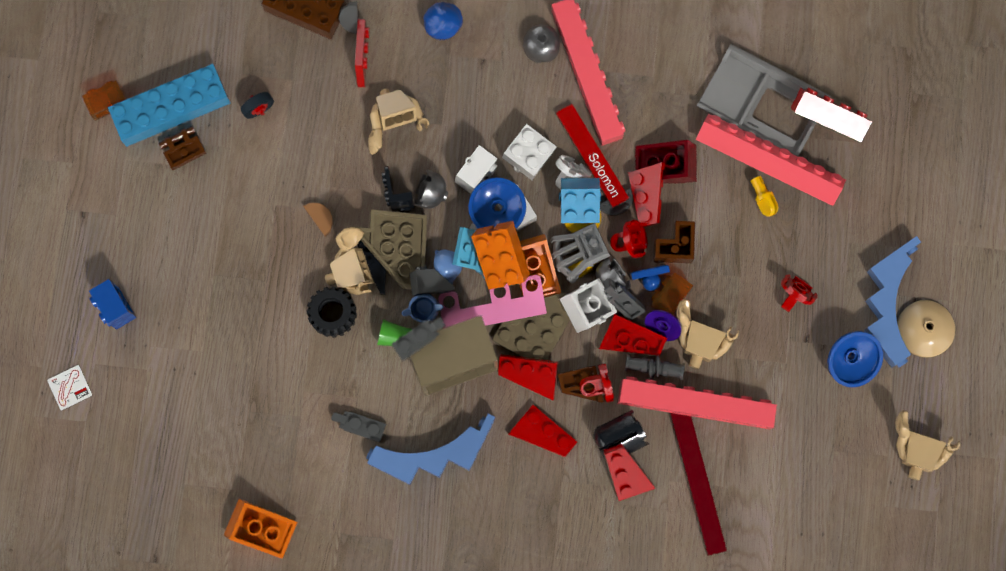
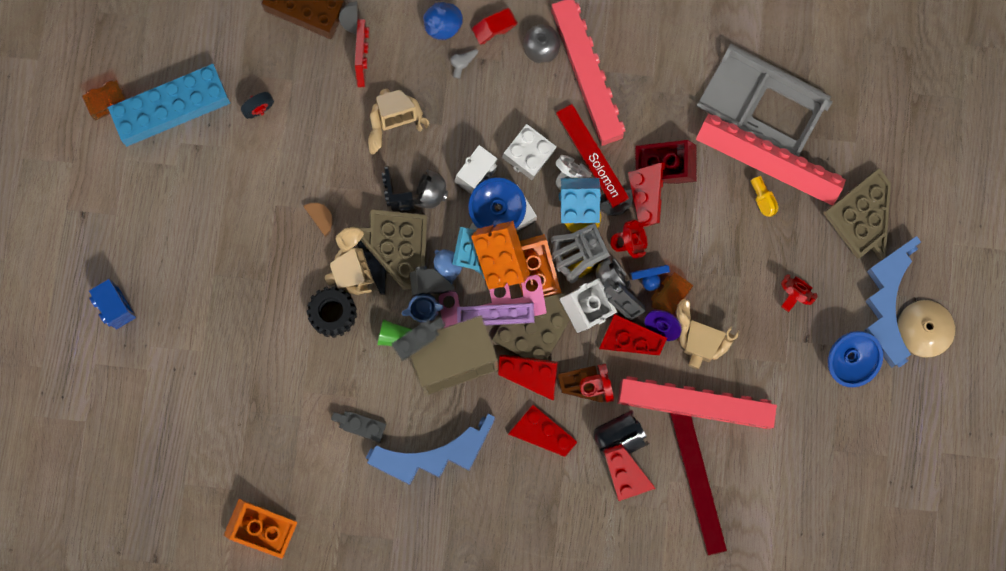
(69, 387): white sticker -> none
(184, 152): reddish brown plate -> none
(461, 61): none -> light grey animal
(495, 24): none -> red slope
(499, 314): none -> lavender tile
(654, 367): dark grey piece -> none
(678, 249): reddish brown brick -> none
(831, 114): brick -> none
(863, 215): none -> dark tan wing
(919, 450): tan torso -> none

